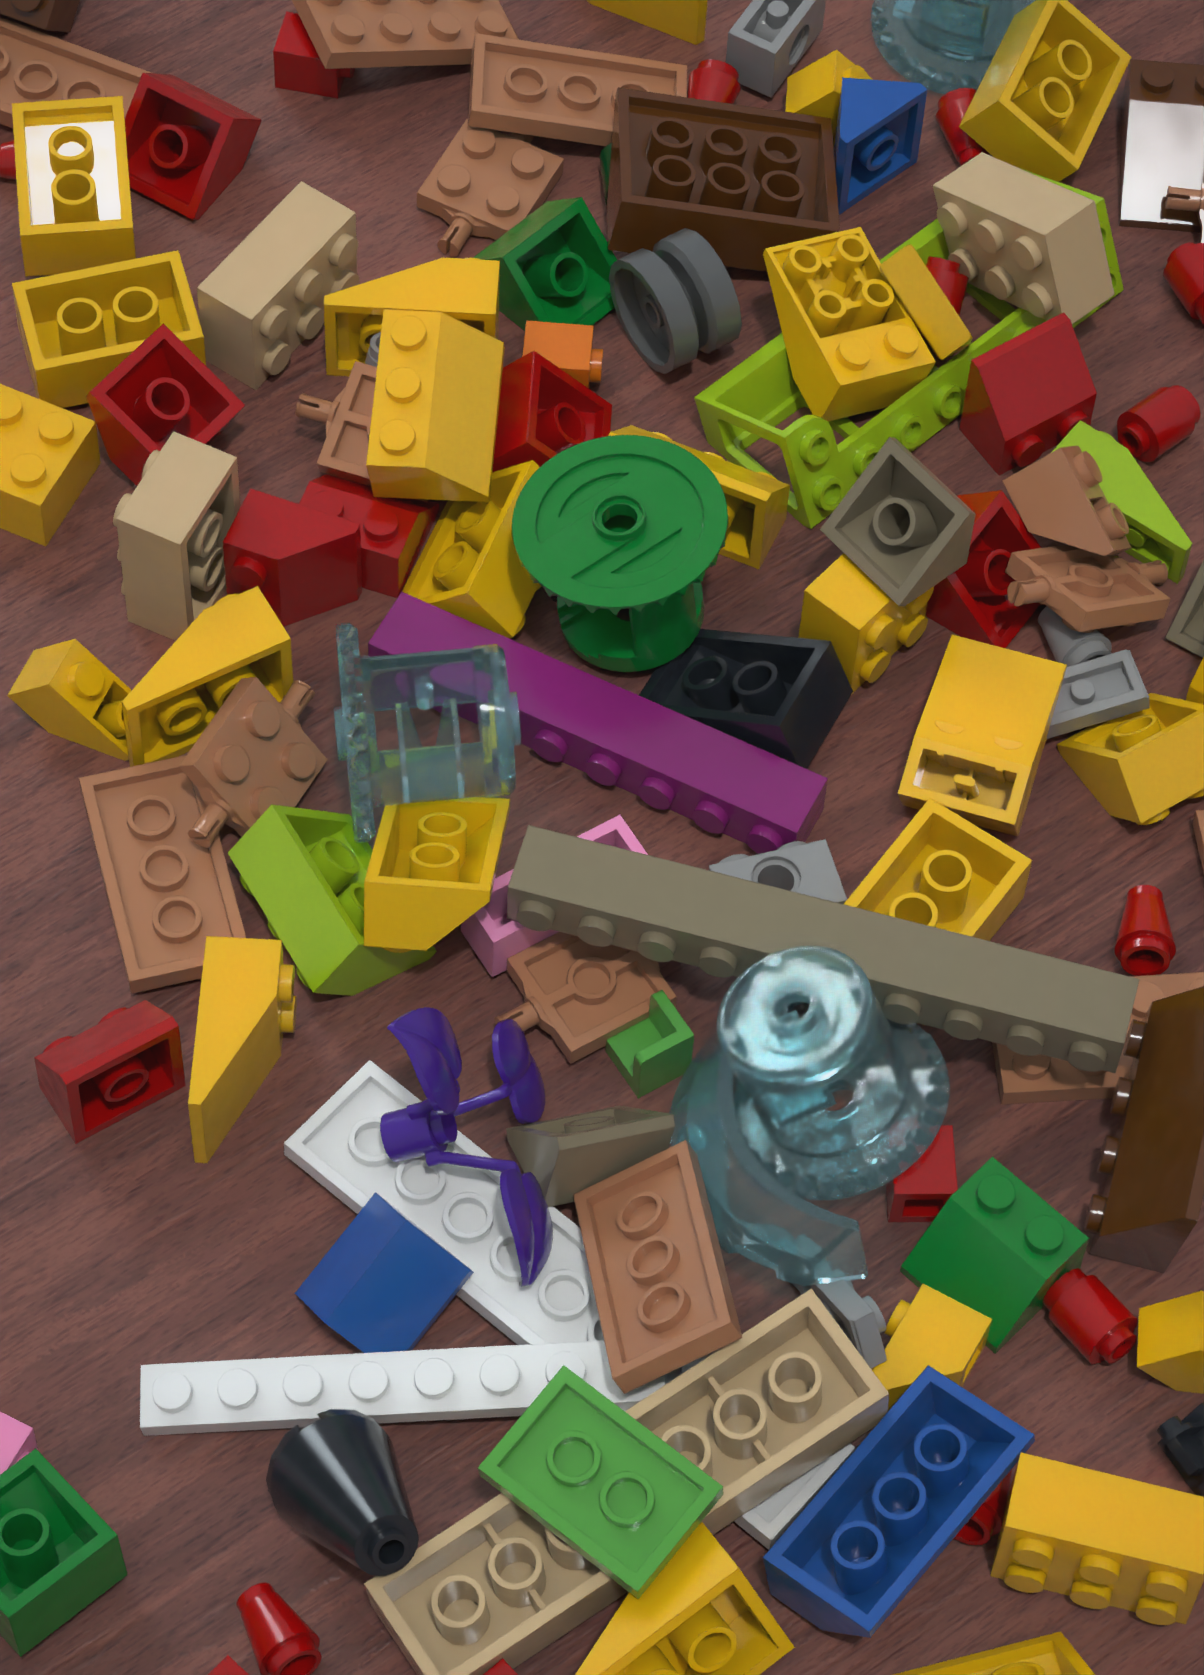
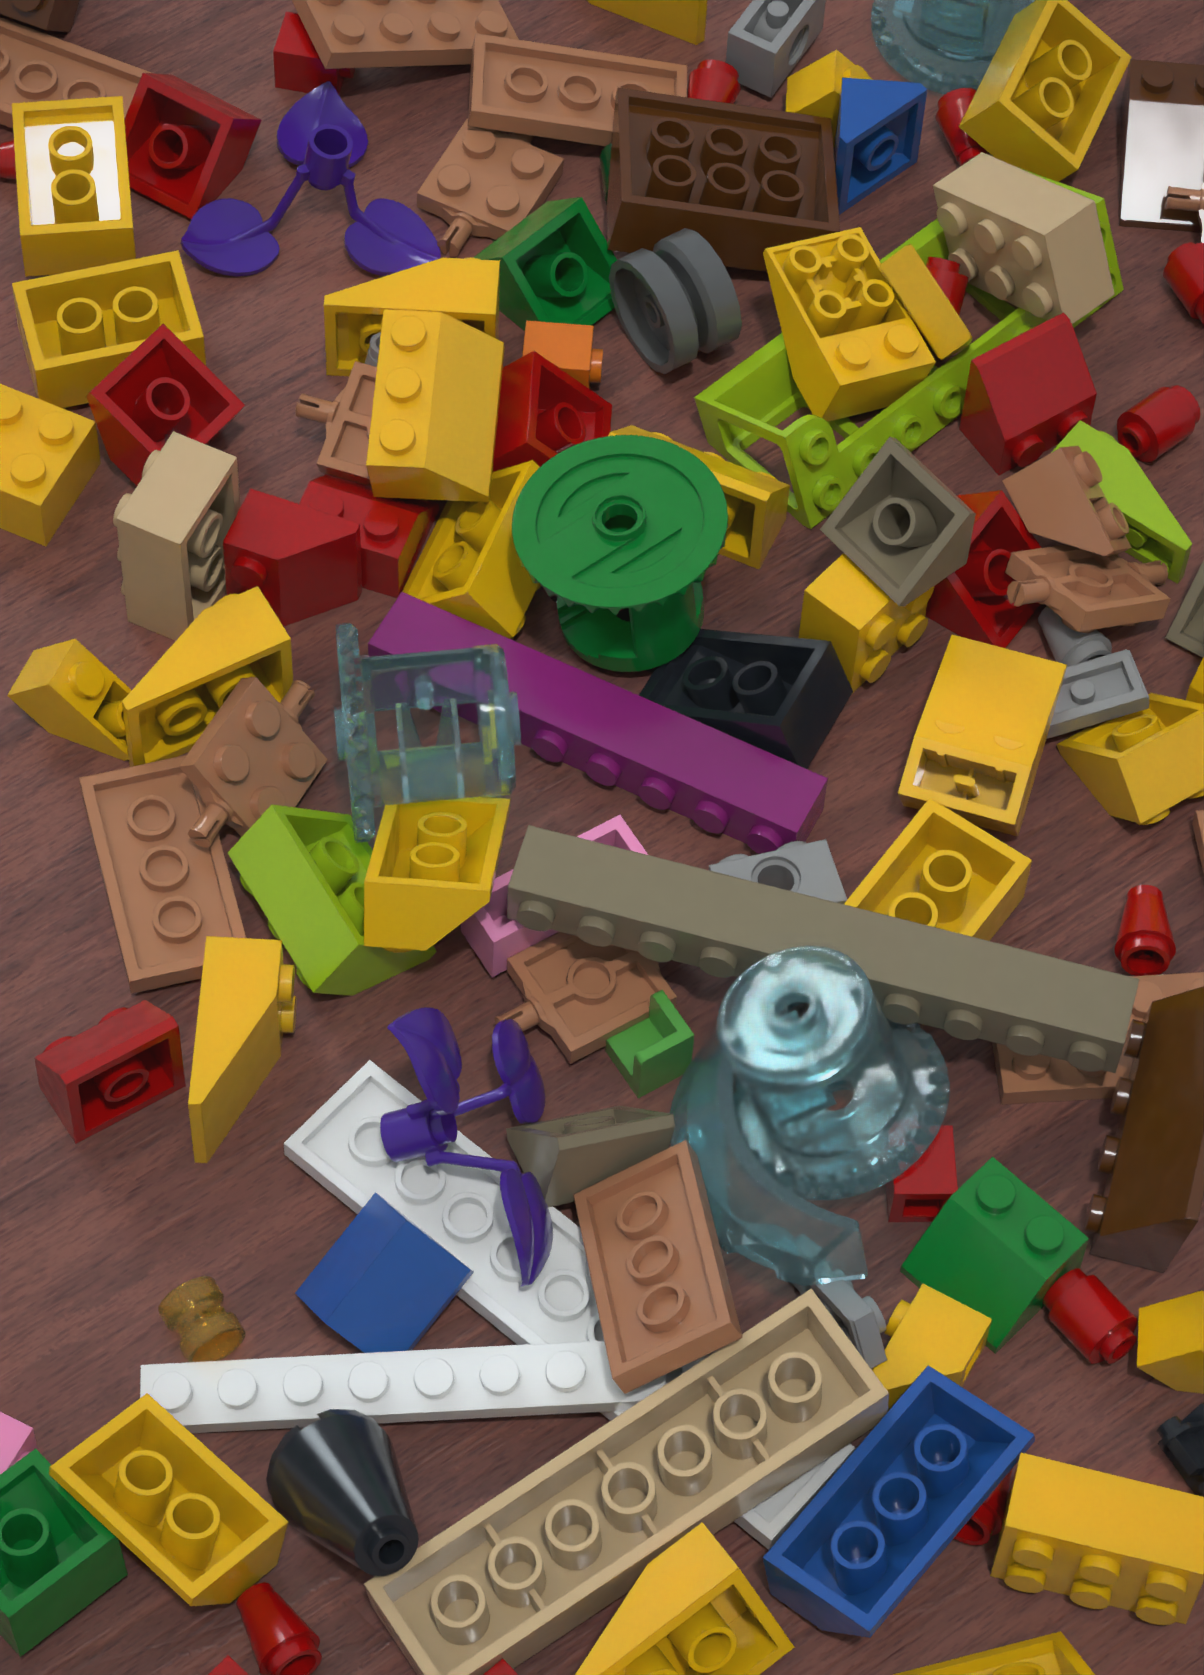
(174, 1504): none -> yellow slope
(201, 1321): none -> clear yellow wheel
(275, 285): tan brick -> none
(325, 142): none -> dark purple plant
(601, 1481): bright green plate -> none

